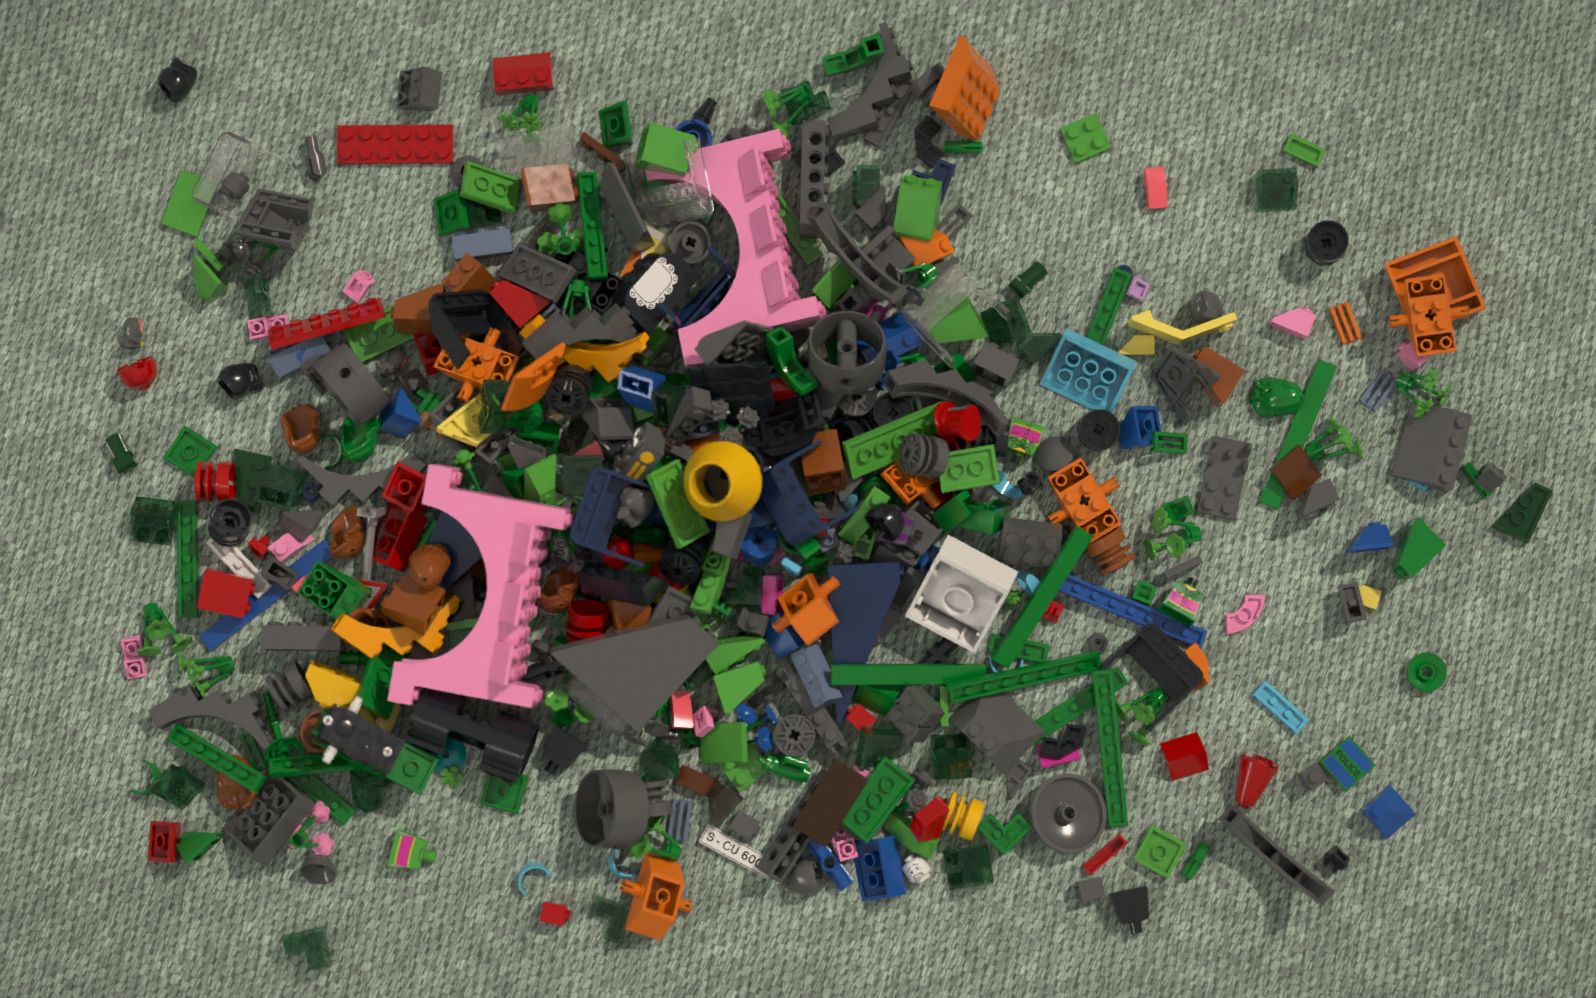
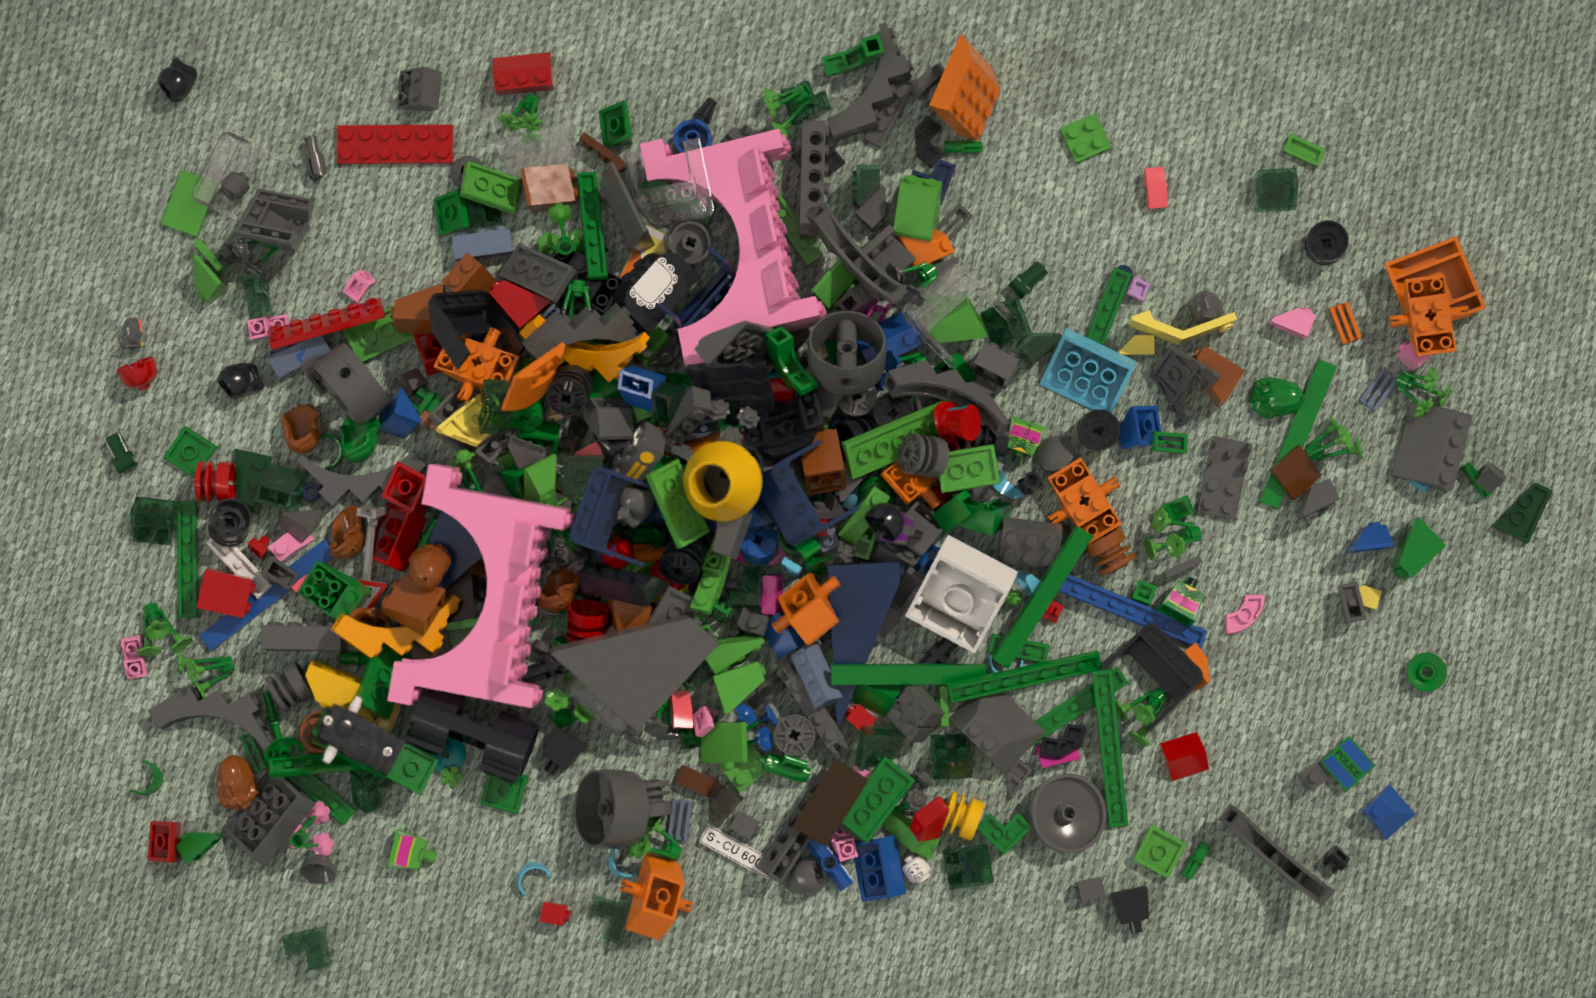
(177, 786): clear green tile -> none
(216, 758): green tile -> none
(394, 362): dark grey animal -> none
(543, 226): clear smoke slope -> none
(659, 762): clear green slope -> none
(662, 150): bright green slope -> none
(1098, 642): dark grey tile -> none
(1105, 854): red piece -> none
(1253, 778): red cone -> none
(1280, 707): medium azure tile -> none

